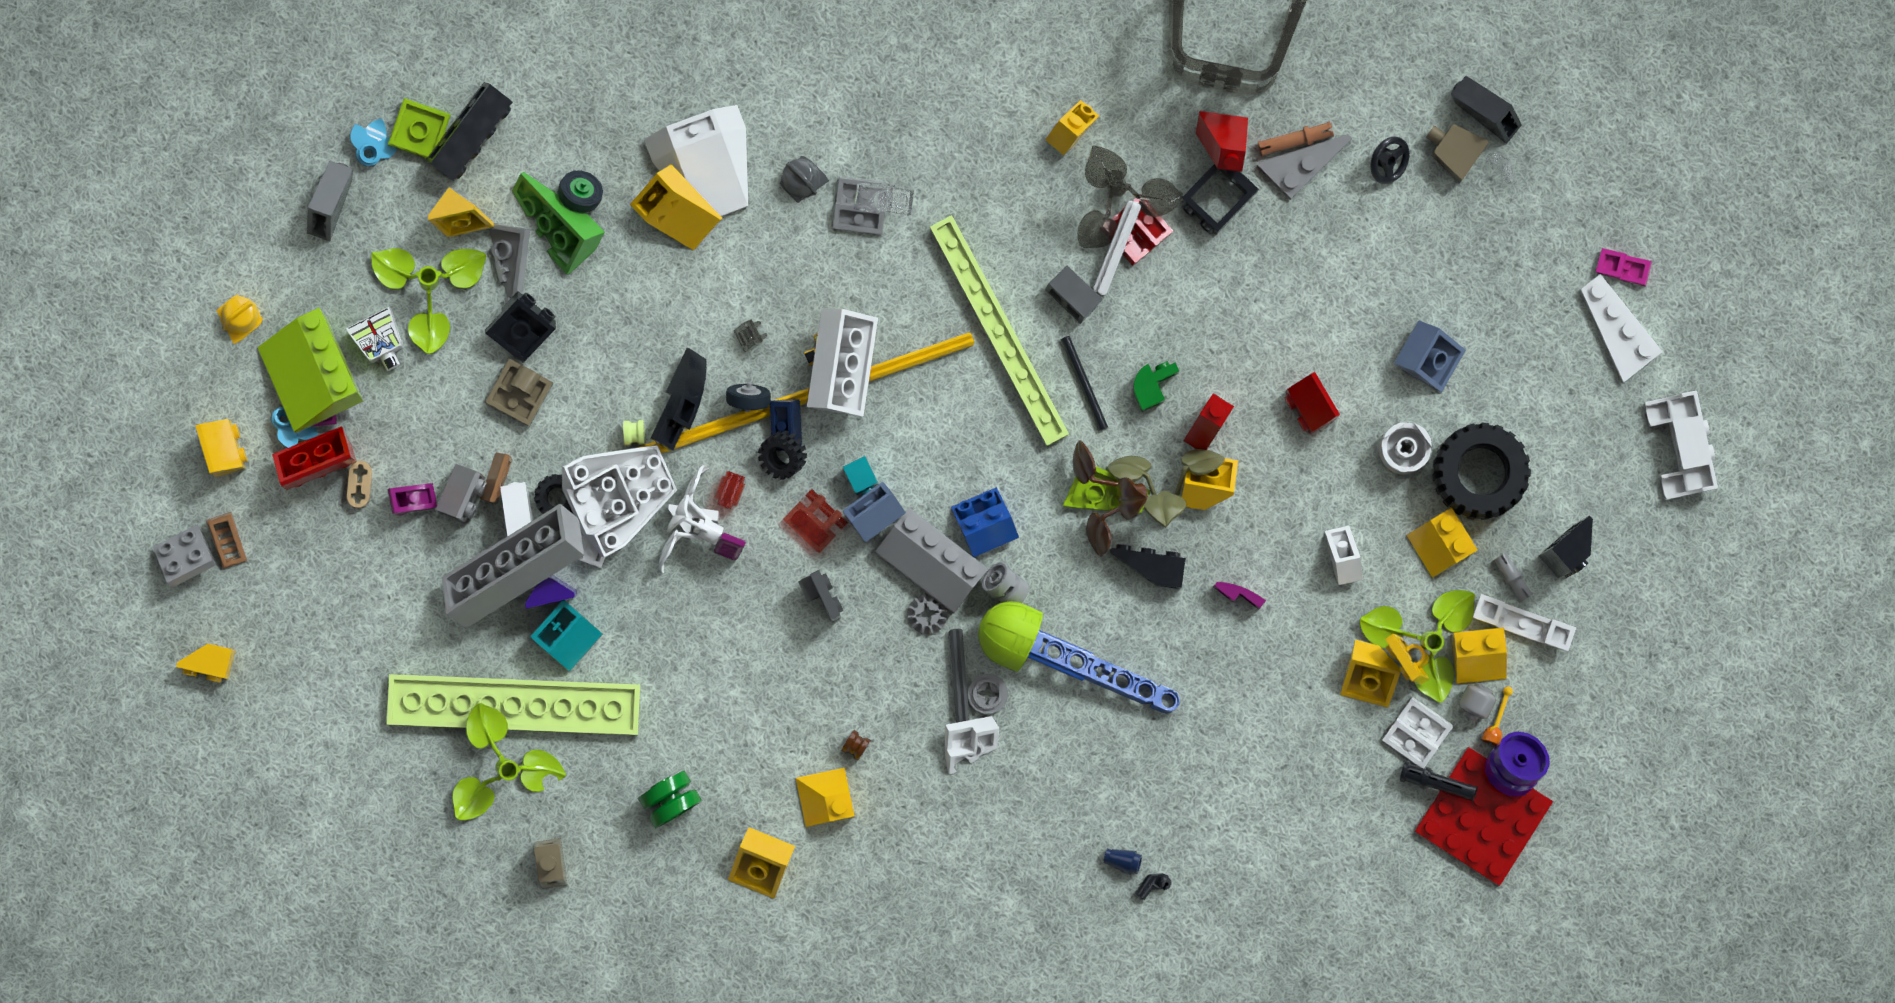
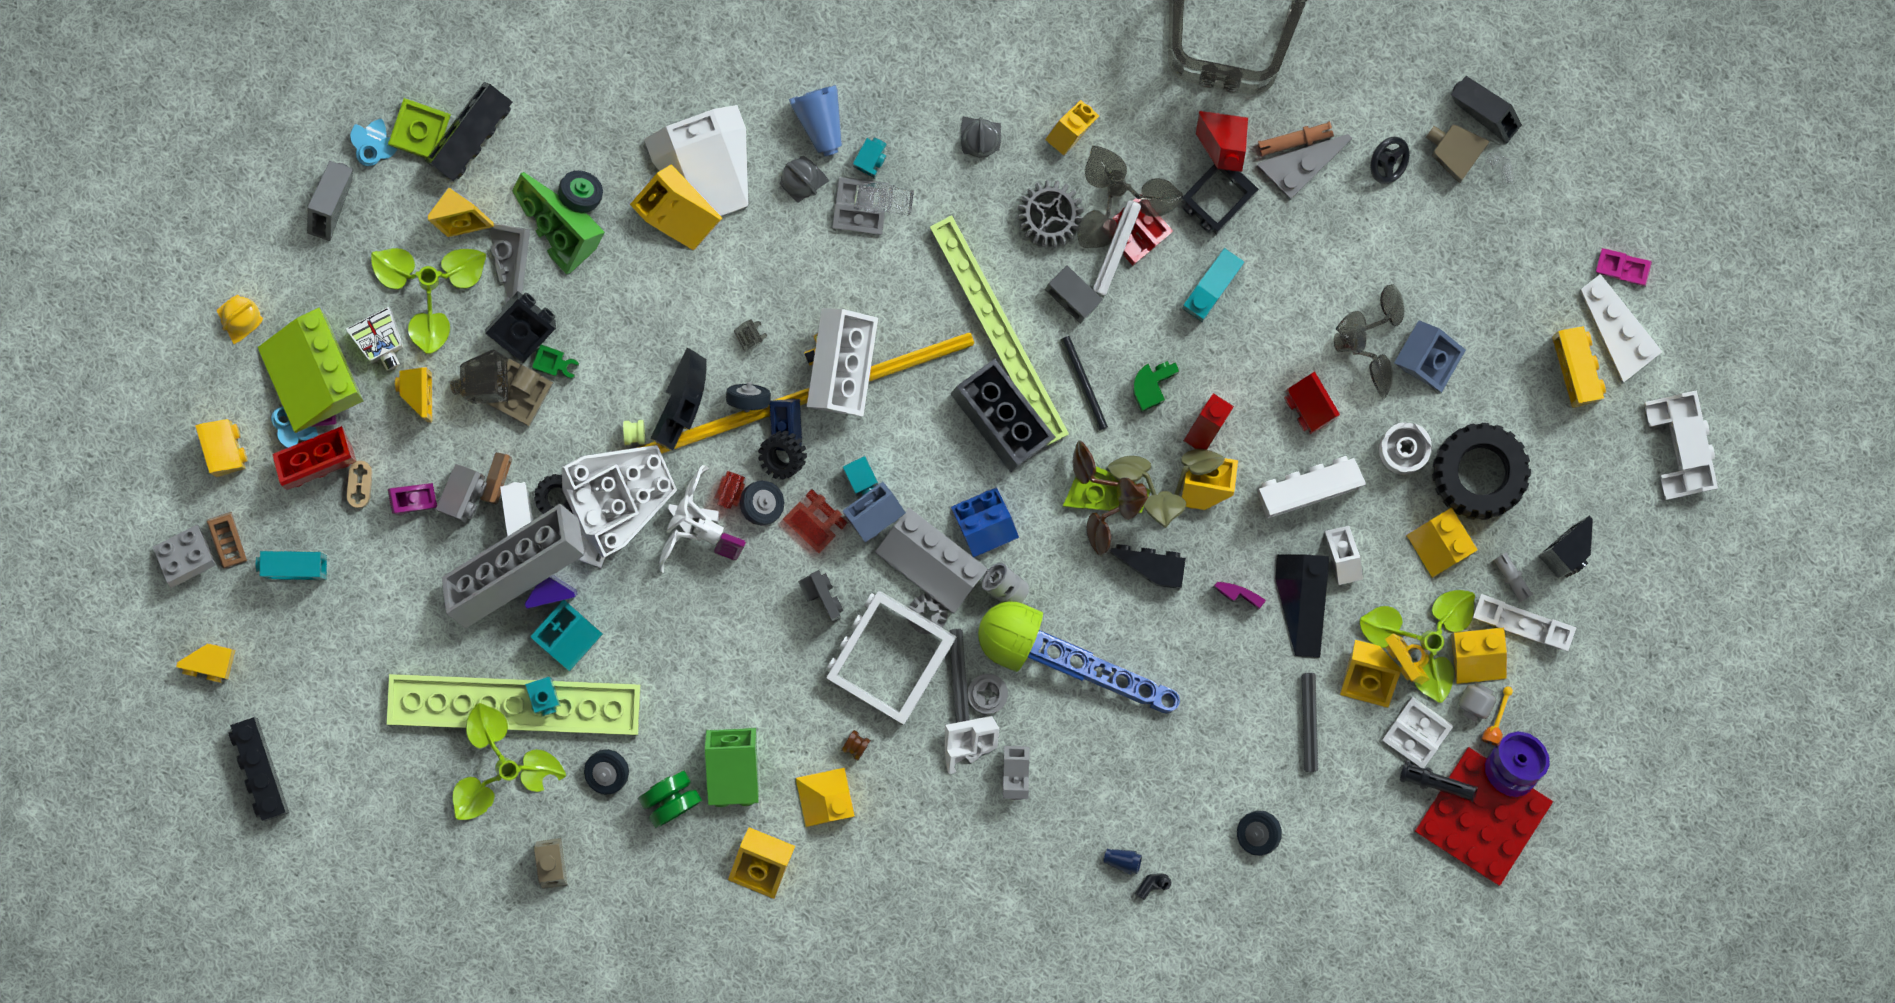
(259, 769): none -> black brick
(292, 565): none -> teal window
(416, 390): none -> yellow slope
(483, 379): none -> clear smoke torso
(543, 696): none -> teal brick
(551, 361): none -> green plate
(606, 771): none -> black wheel
(732, 767): none -> bright green slope
(761, 503): none -> black wheel
(820, 118): none -> medium blue cone
(859, 625): none -> white window
(870, 156): none -> teal brick
(980, 137): none -> dark grey piece
(1002, 415): none -> black slope
(1016, 772): none -> light grey brick
(1041, 207): none -> light grey gear
(1213, 285): none -> teal slope
(1259, 833): none -> black wheel
(1302, 592): none -> black wedge
(1309, 722): none -> dark grey axle
(1311, 487): none -> white slope
(1353, 337): none -> clear smoke plant
(1578, 366): none -> yellow slope

